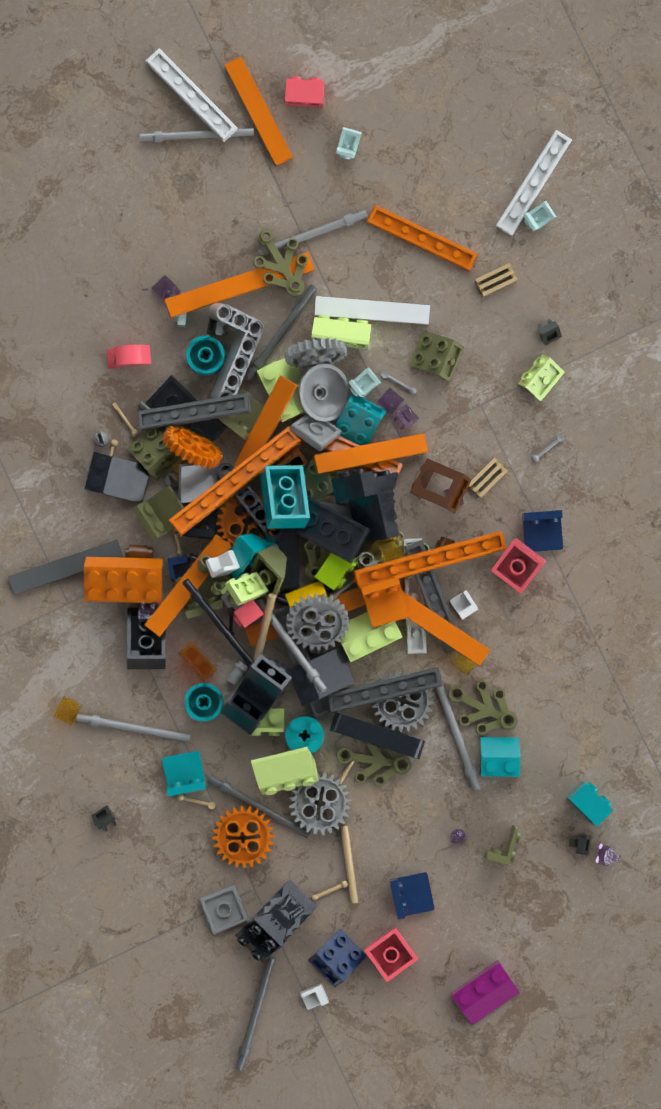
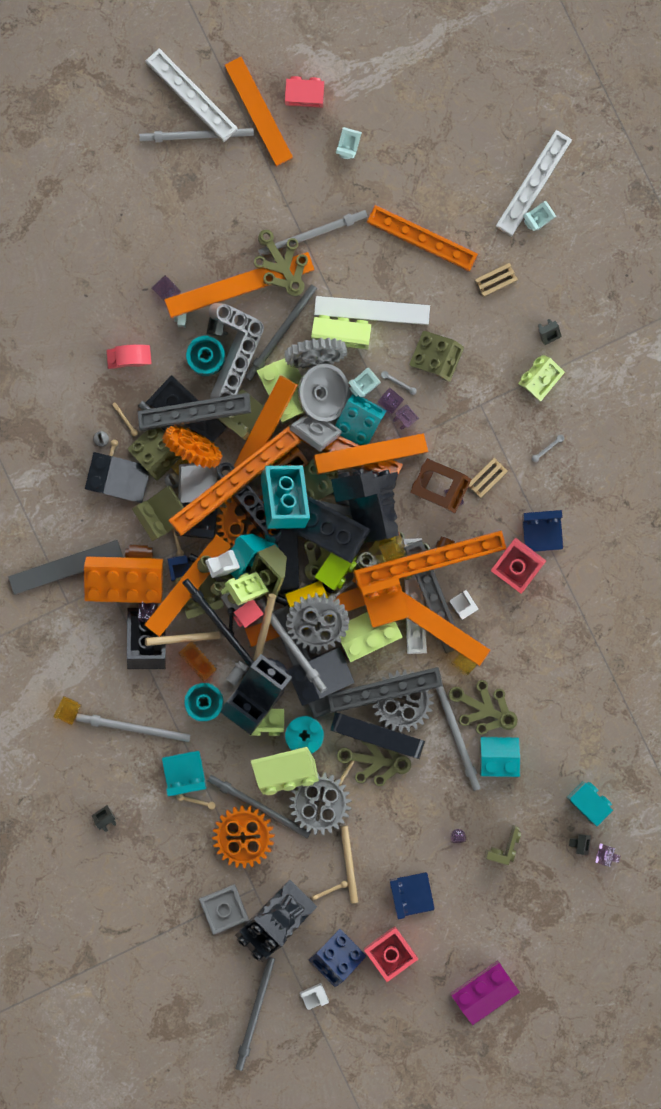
(182, 638): none -> tan bar

